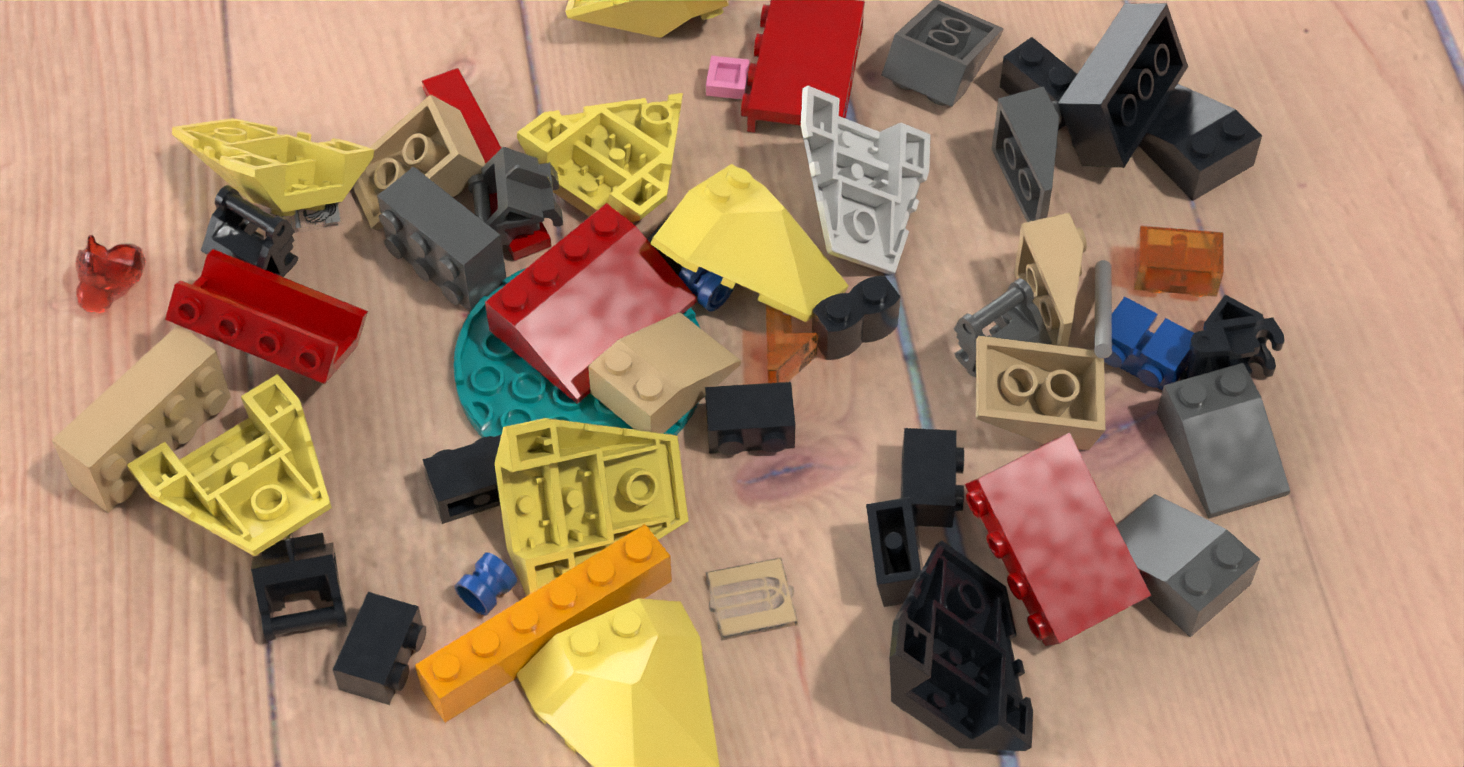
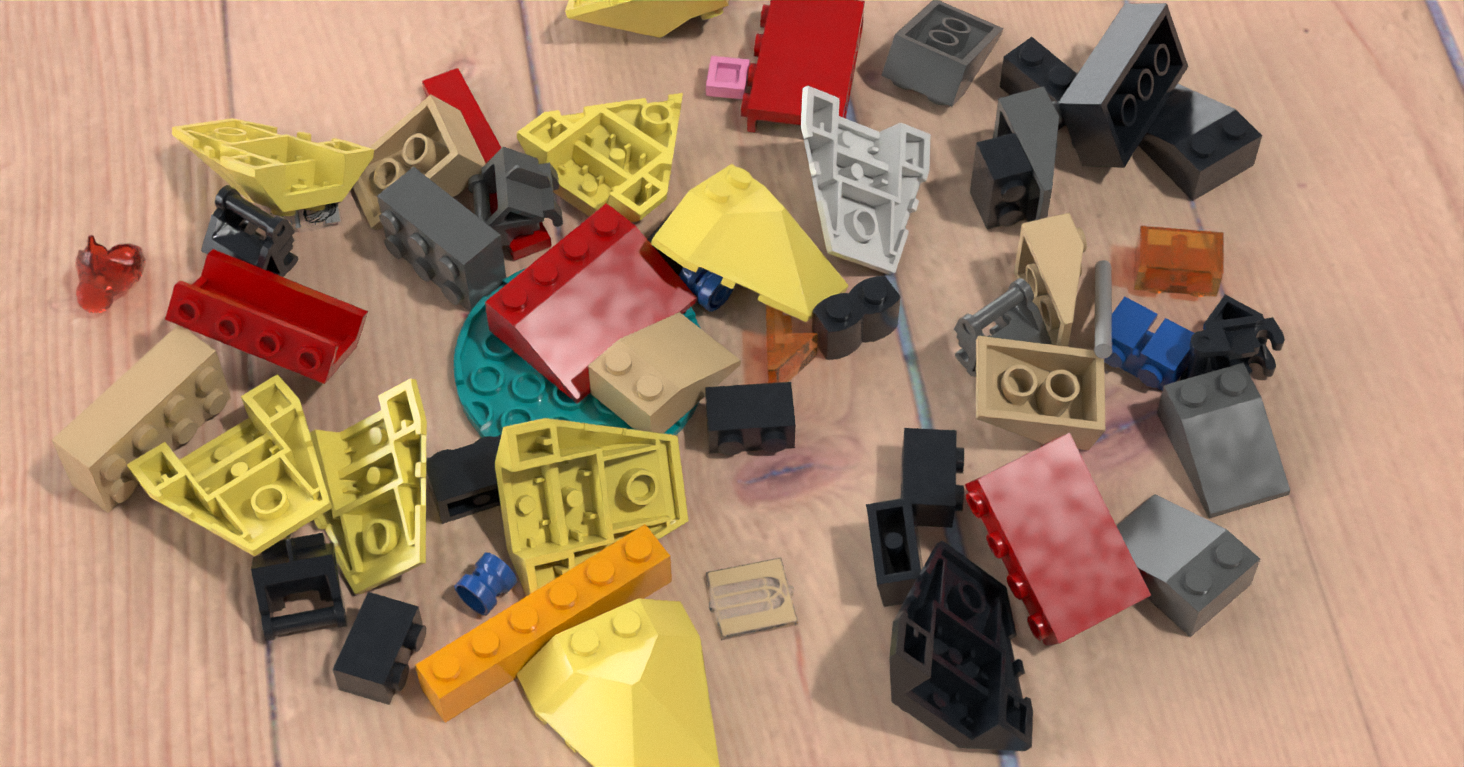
(377, 490): none -> light yellow wedge
(1001, 181): none -> black brick

